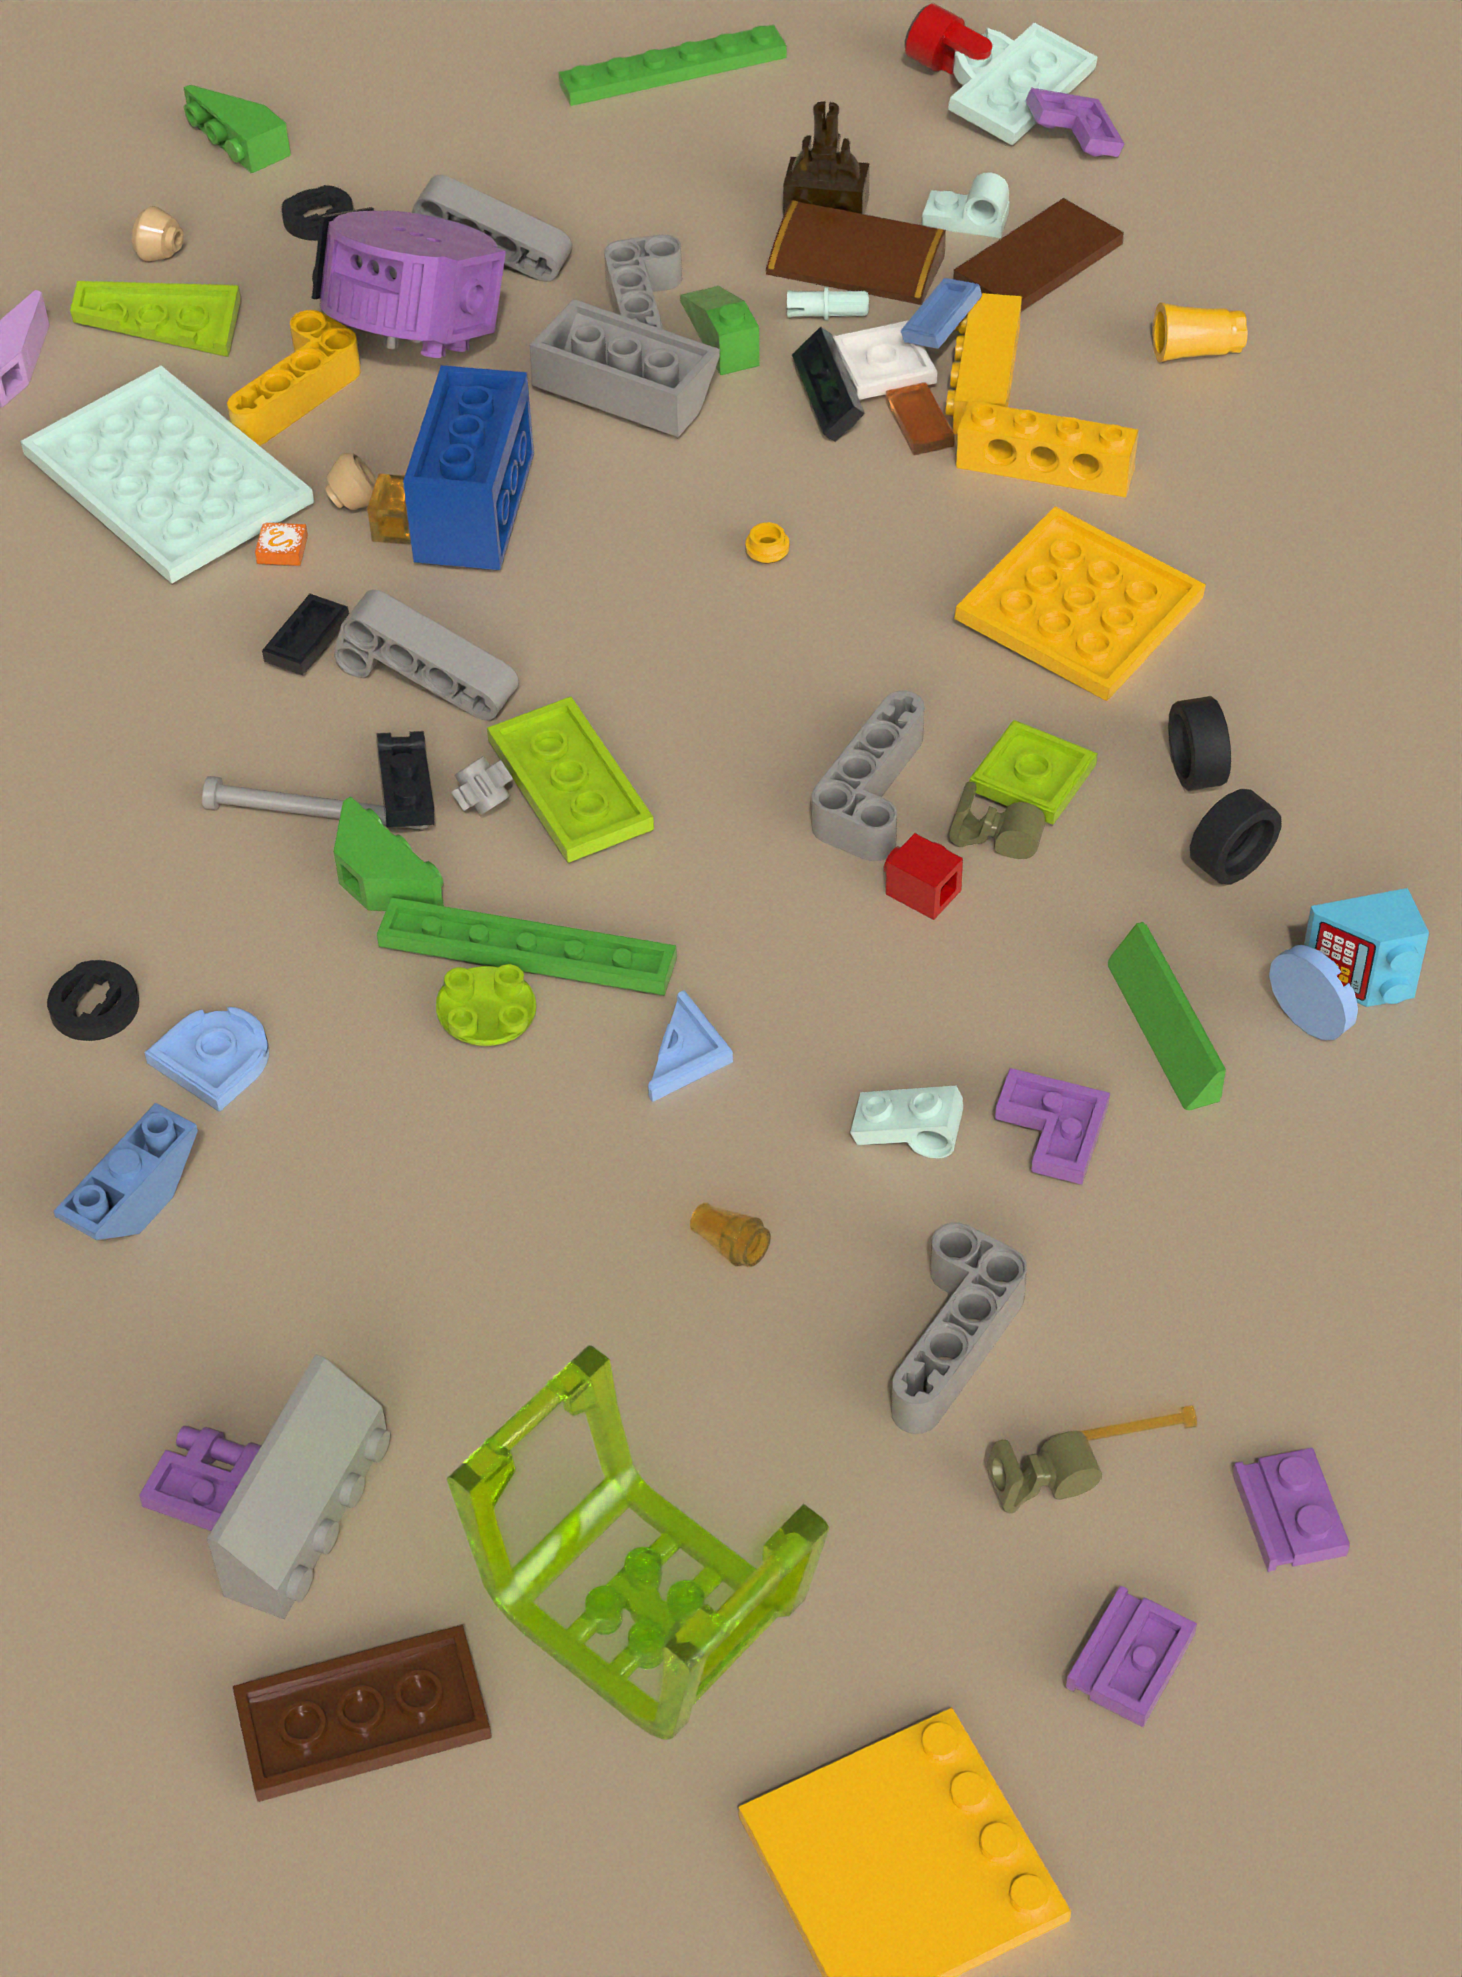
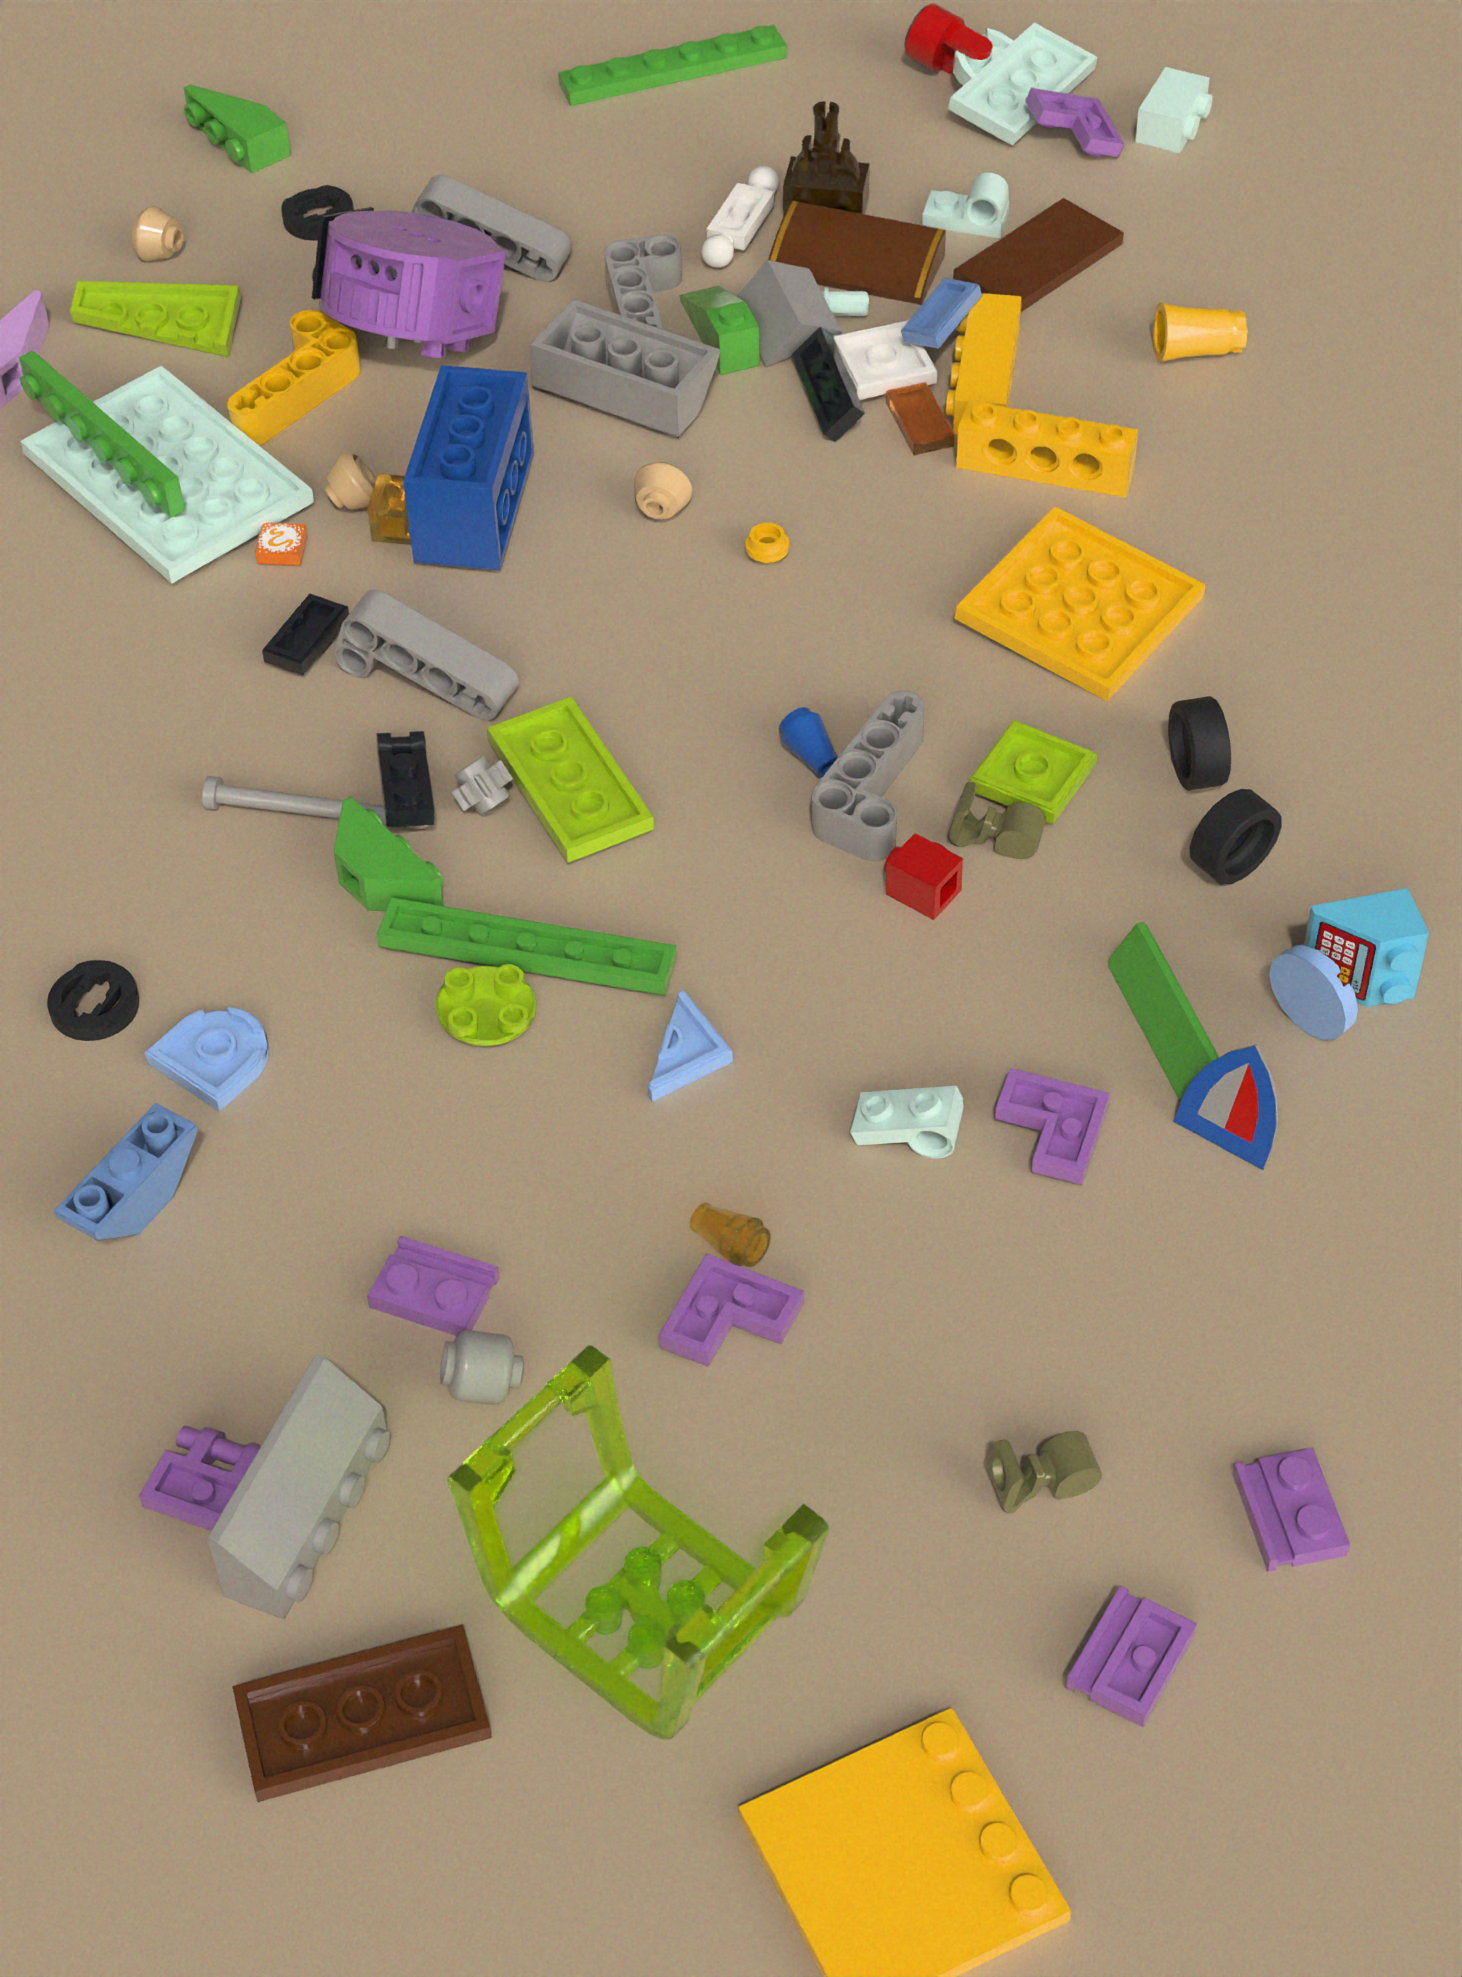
(102, 434): none -> bright green plate
(433, 1287): none -> medium lavender plate
(480, 1367): none -> light grey head
(661, 490): none -> tan cone
(724, 1297): none -> medium lavender plate
(740, 216): none -> white plate
(786, 309): none -> light grey slope
(808, 739): none -> blue cone
(974, 1295): light grey beam -> none
(1173, 110): none -> light aqua brick
(1186, 1417): clear yellow piece -> none
(1234, 1105): none -> blue shield

